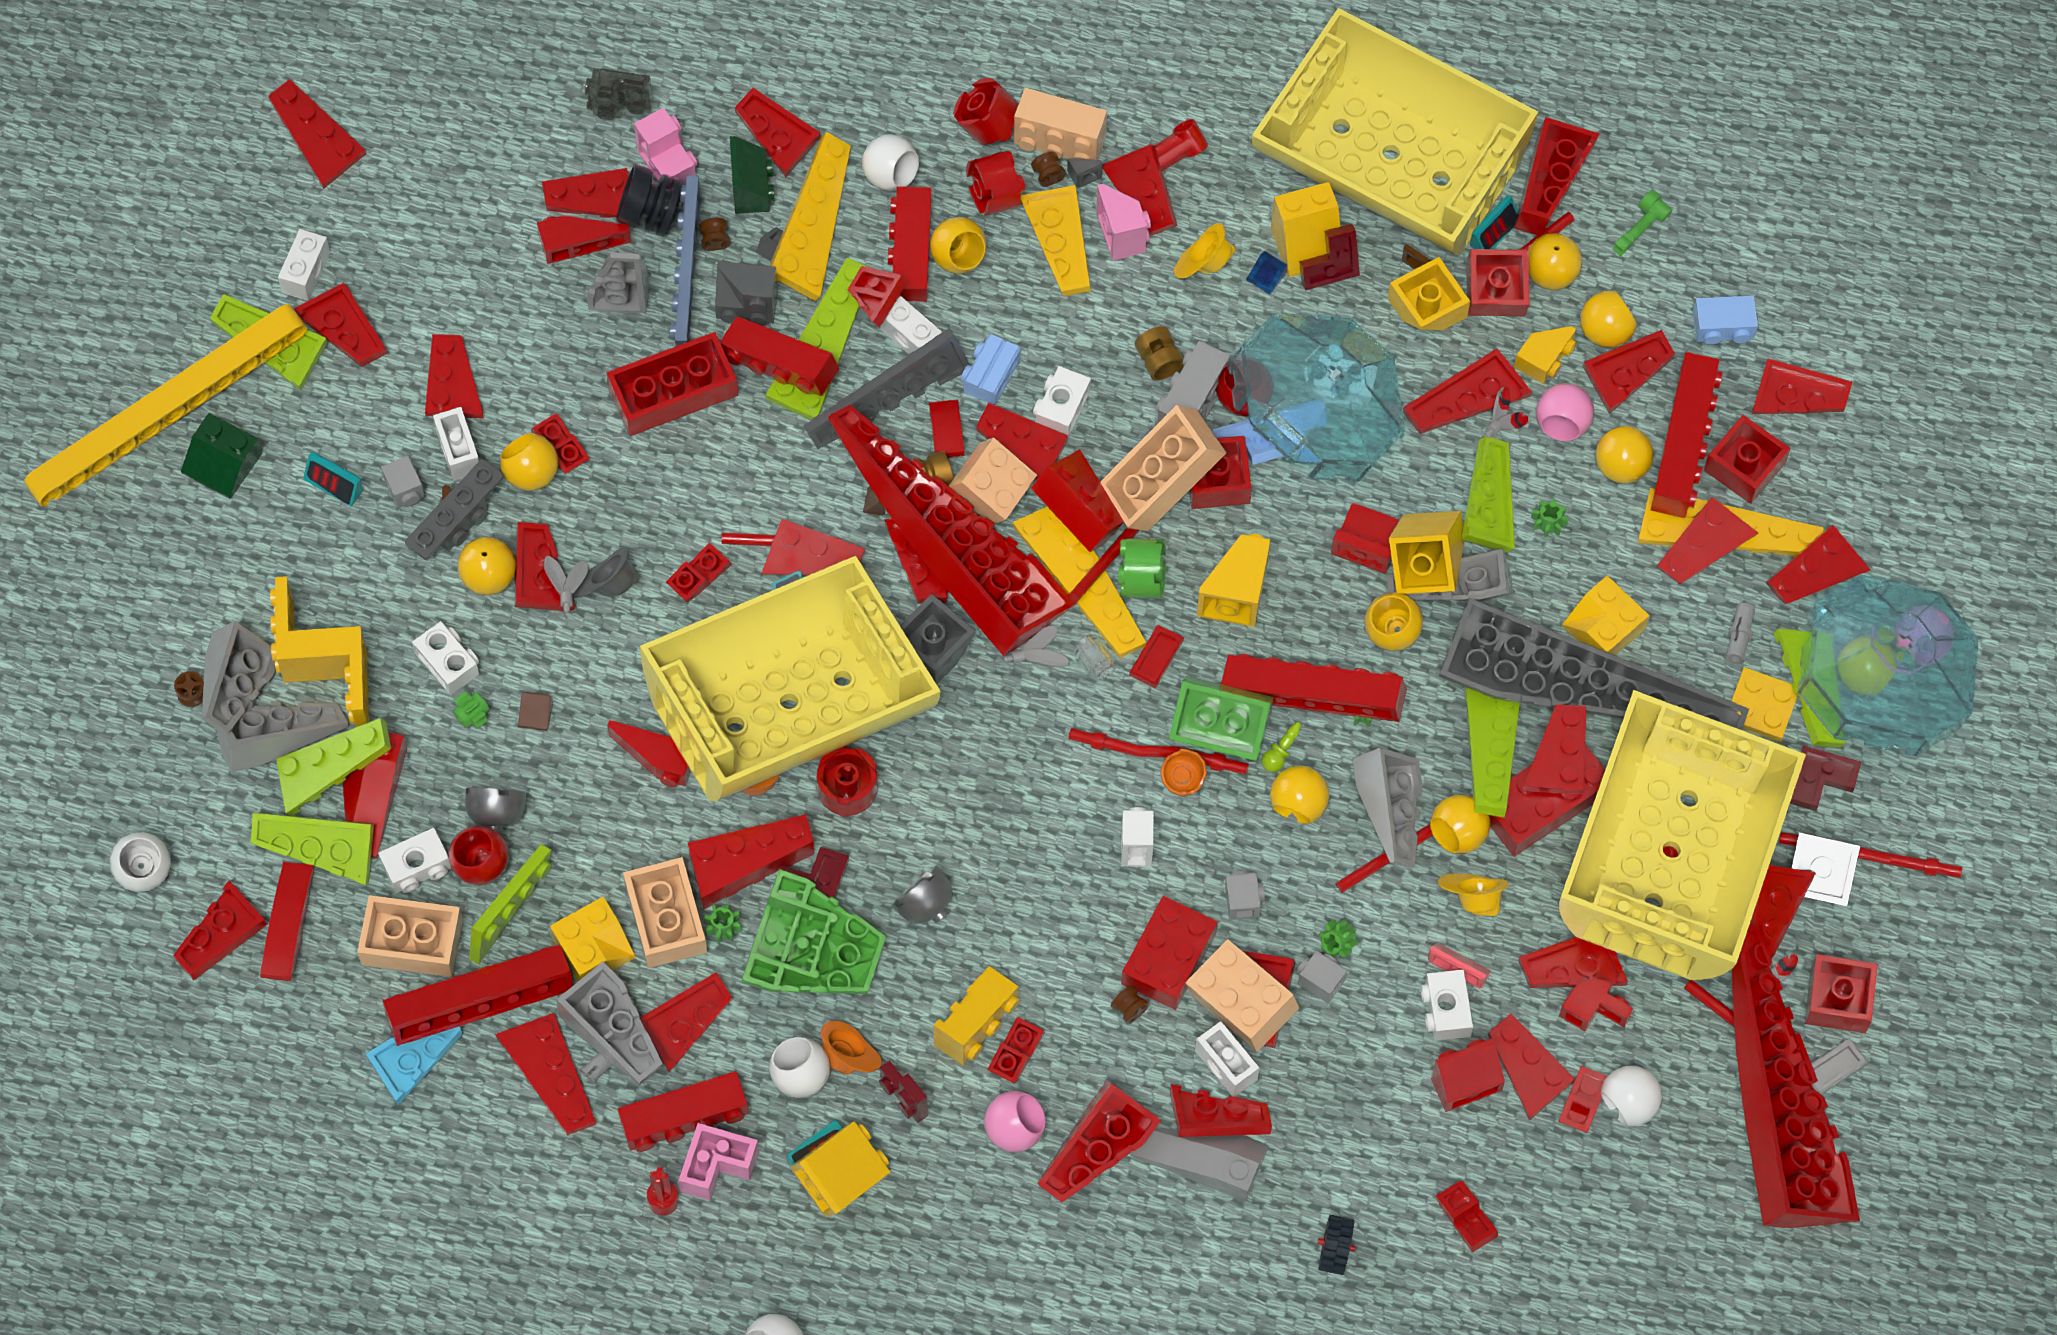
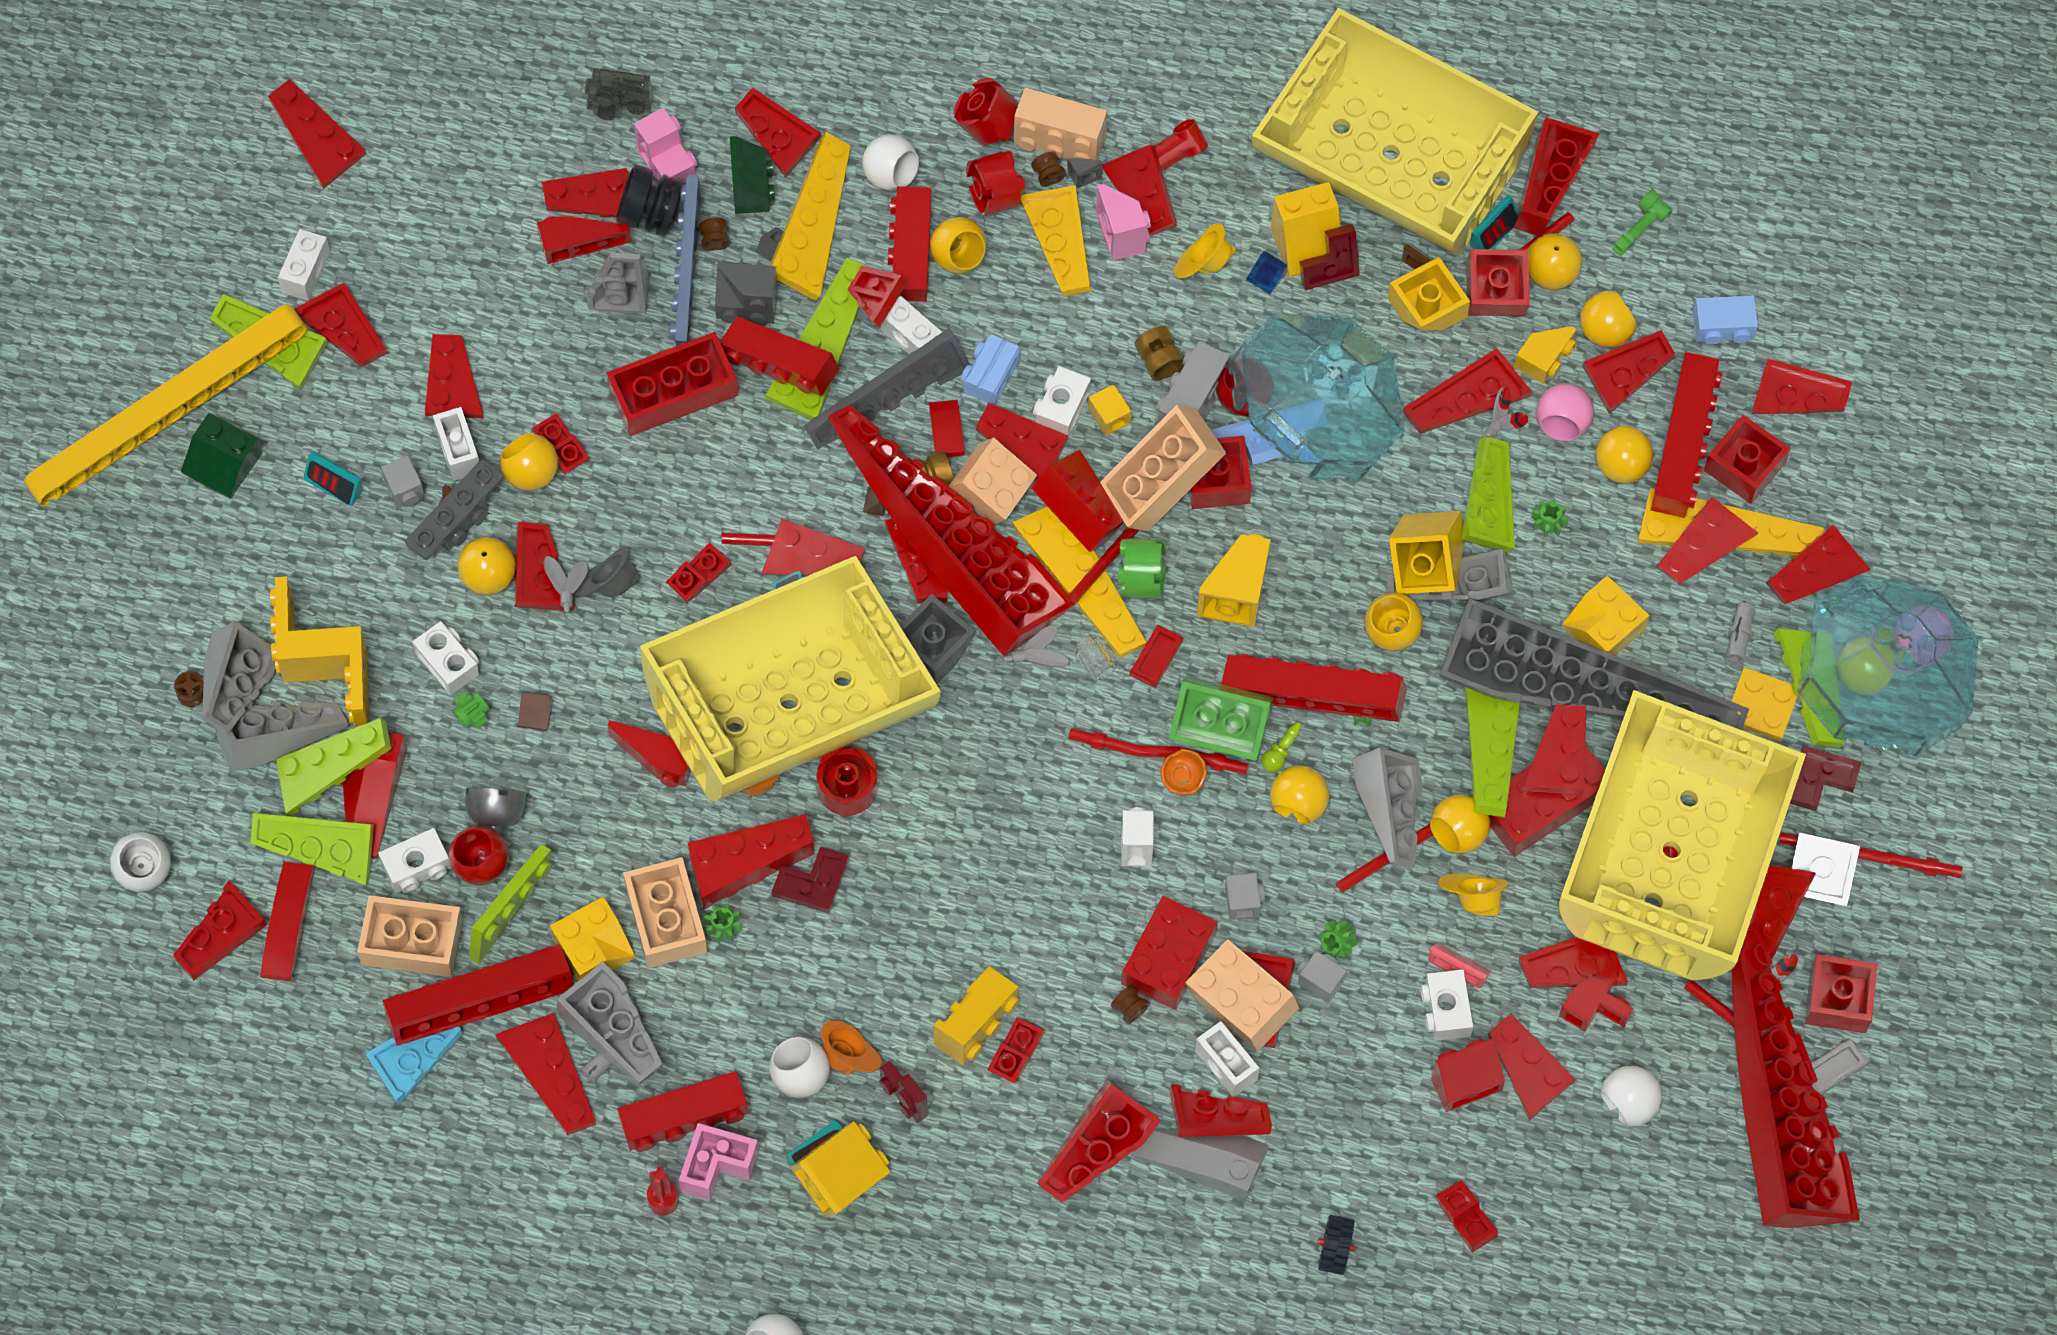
(684, 1019): red wing -> none
(811, 943): bright green wedge -> none
(926, 898): flat silver cylinder -> none
(1014, 1121): bright pink helmet -> none
(1109, 410): none -> yellow panel
(1365, 538): red bracket -> none
(1583, 1100): red slope -> none

